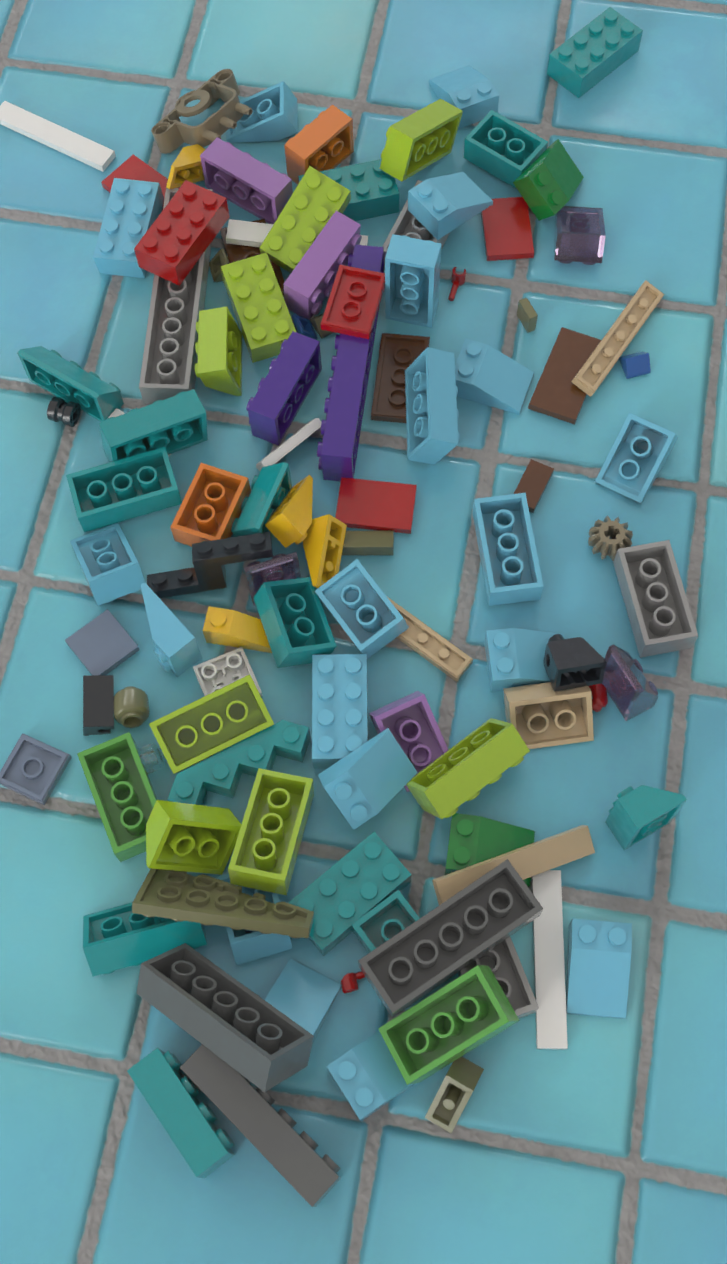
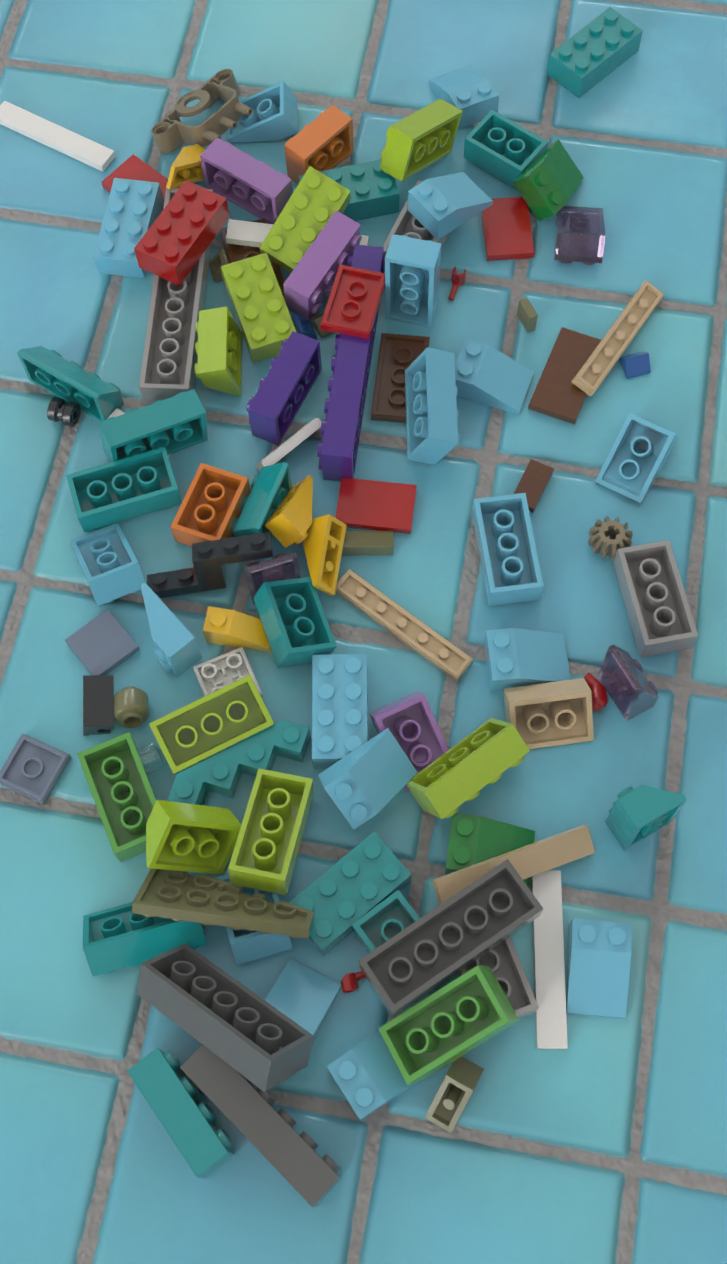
(362, 609): medium azure slope -> none
(572, 663): black torso -> none

